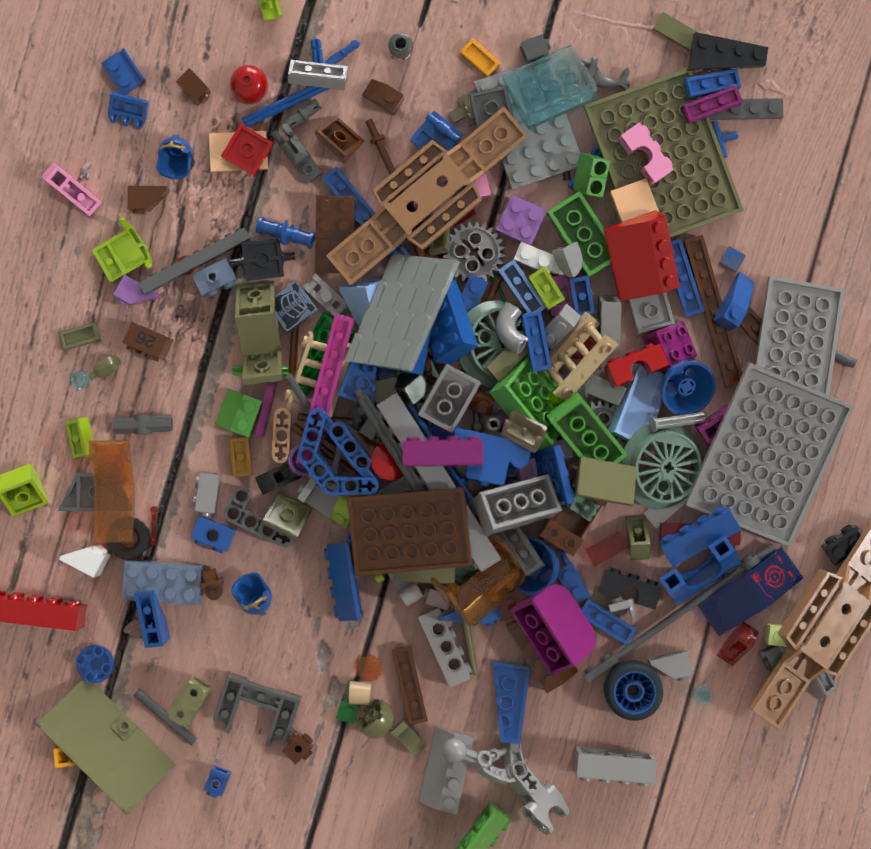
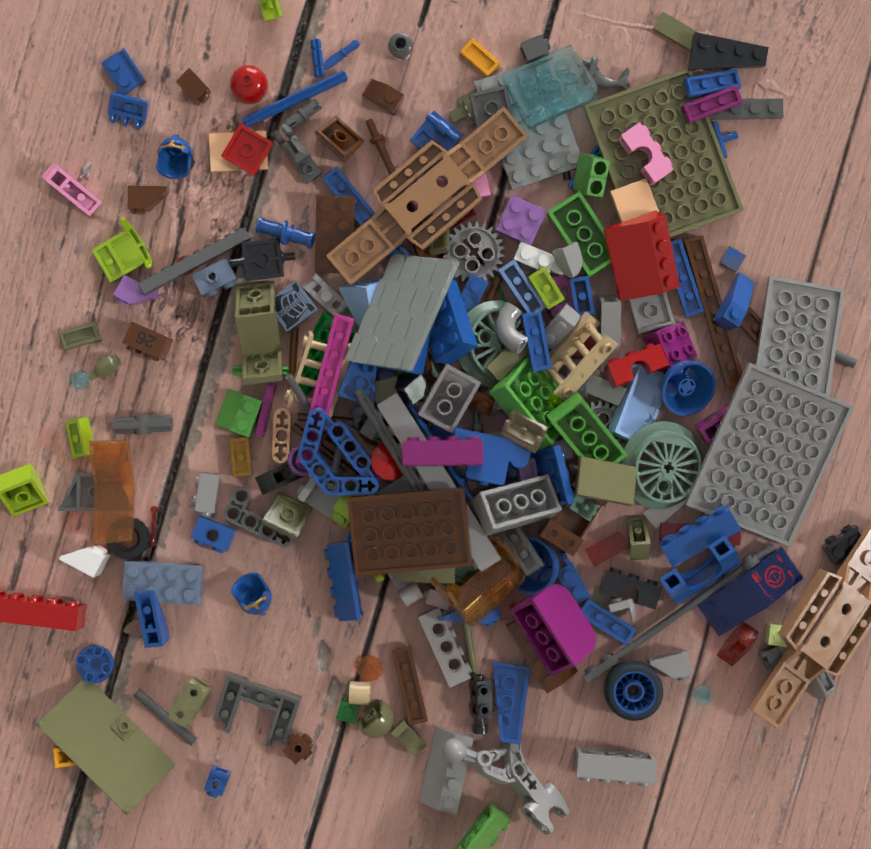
(212, 584): reddish brown hips -> none
(317, 74): light grey slope -> none
(484, 705): none -> black brick
(496, 420): light grey pin -> none
(675, 421): light grey axle -> none

